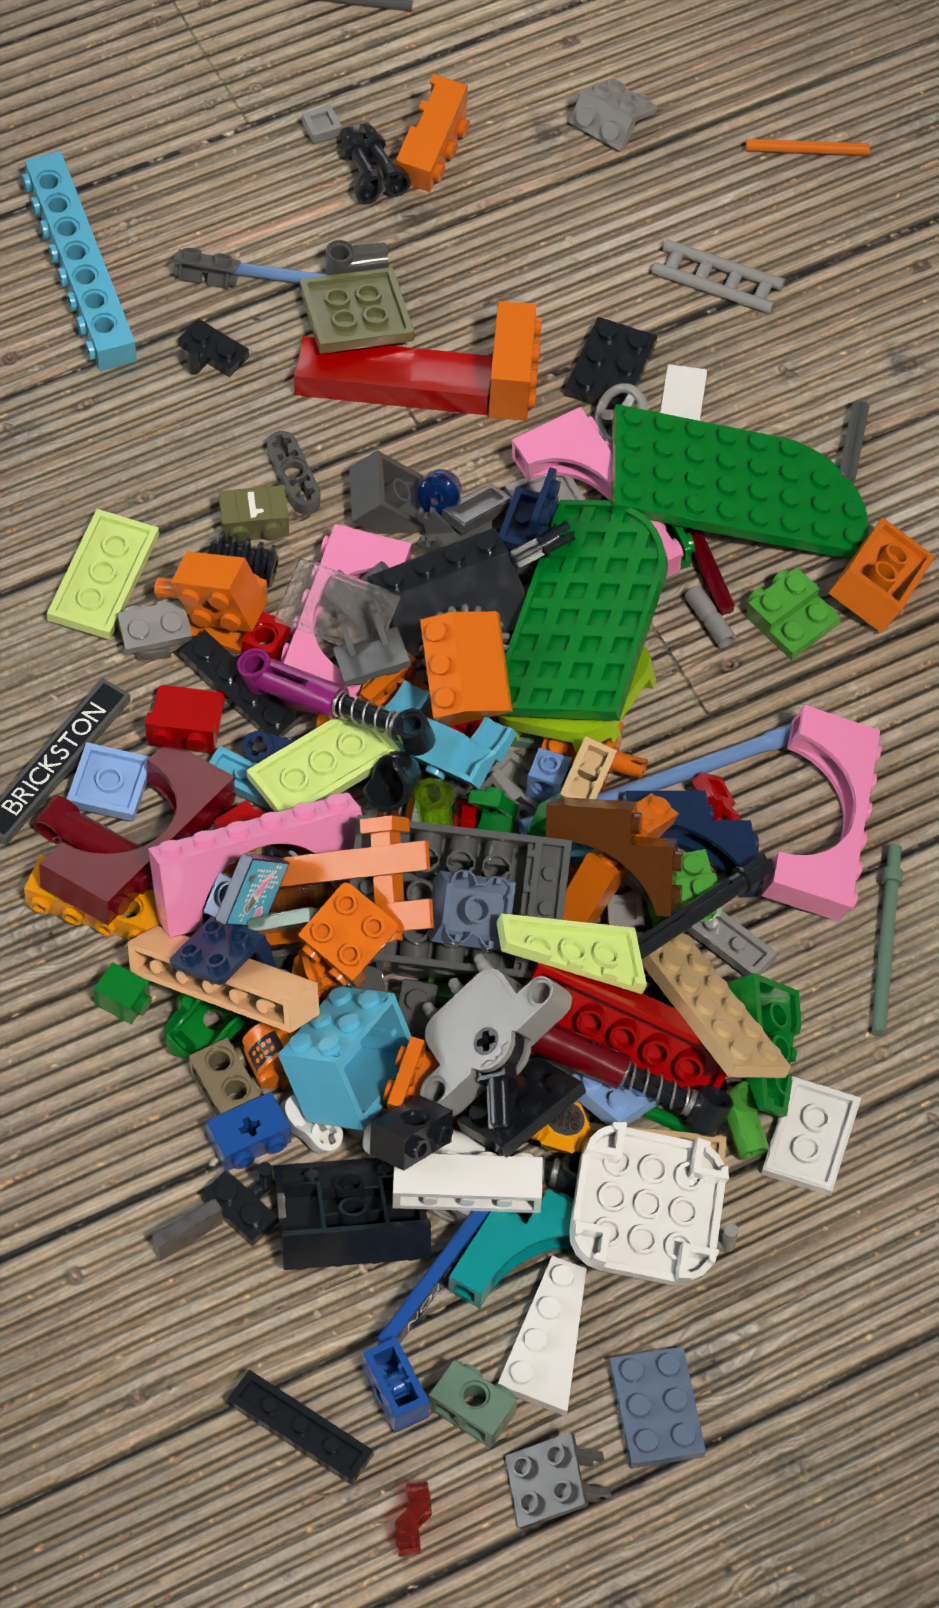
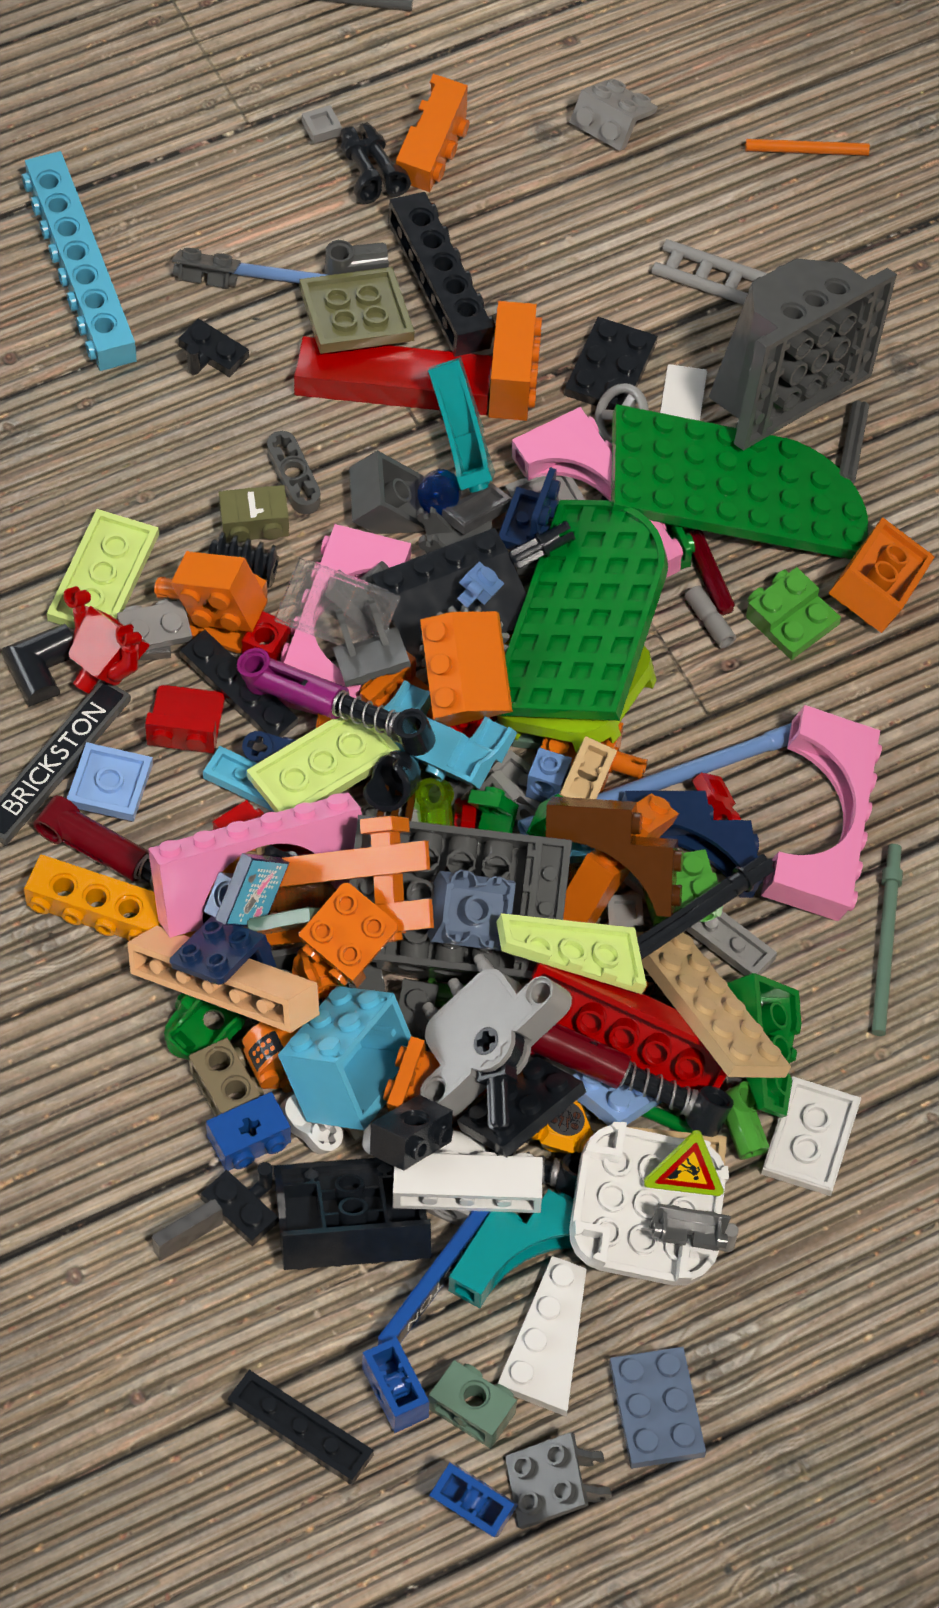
(31, 659): none -> black brick
(101, 643): none -> red torso
(109, 882): dark red arch -> none
(122, 993): green brick -> none
(412, 1519): clear red piece -> none
(441, 274): none -> black brick
(462, 425): none -> teal arch
(473, 1499): none -> blue brick
(480, 584): none -> medium blue plate
(674, 1223): none -> dark grey hinge
(687, 1169): none -> piece
(800, 343): none -> dark grey wedge

